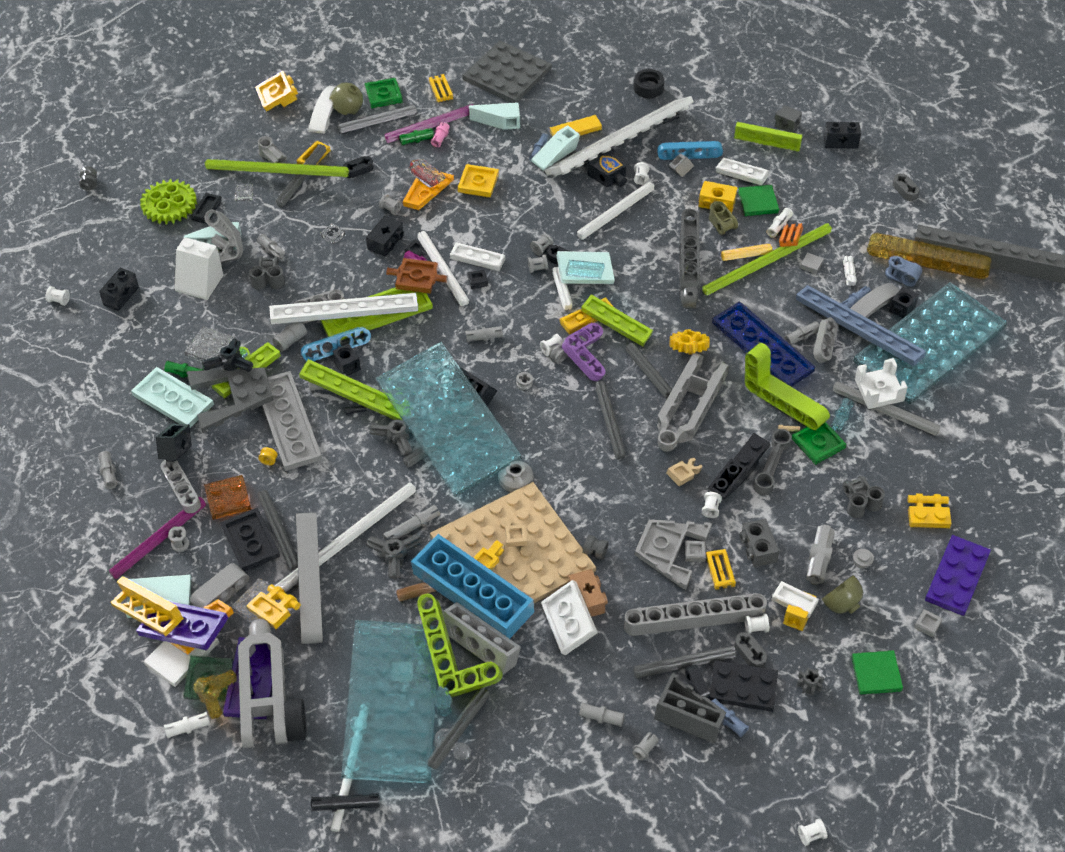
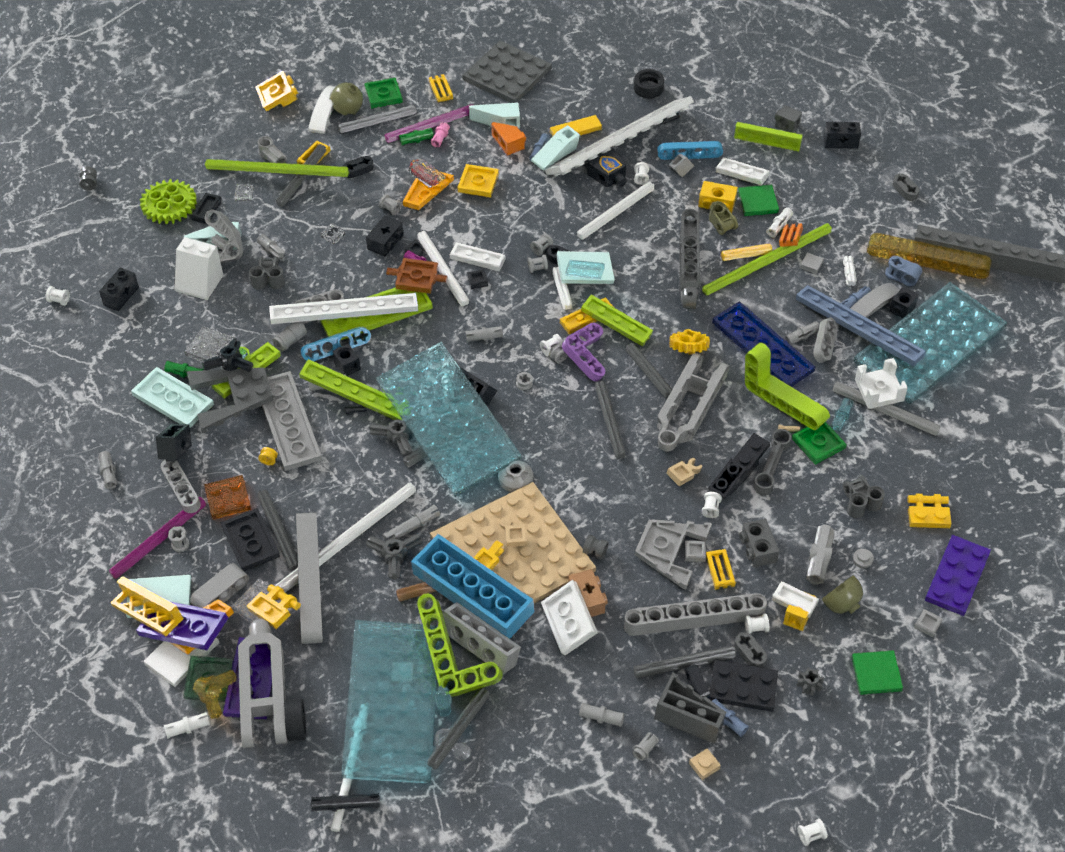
(508, 137): none -> orange slope
(704, 764): none -> tan plate

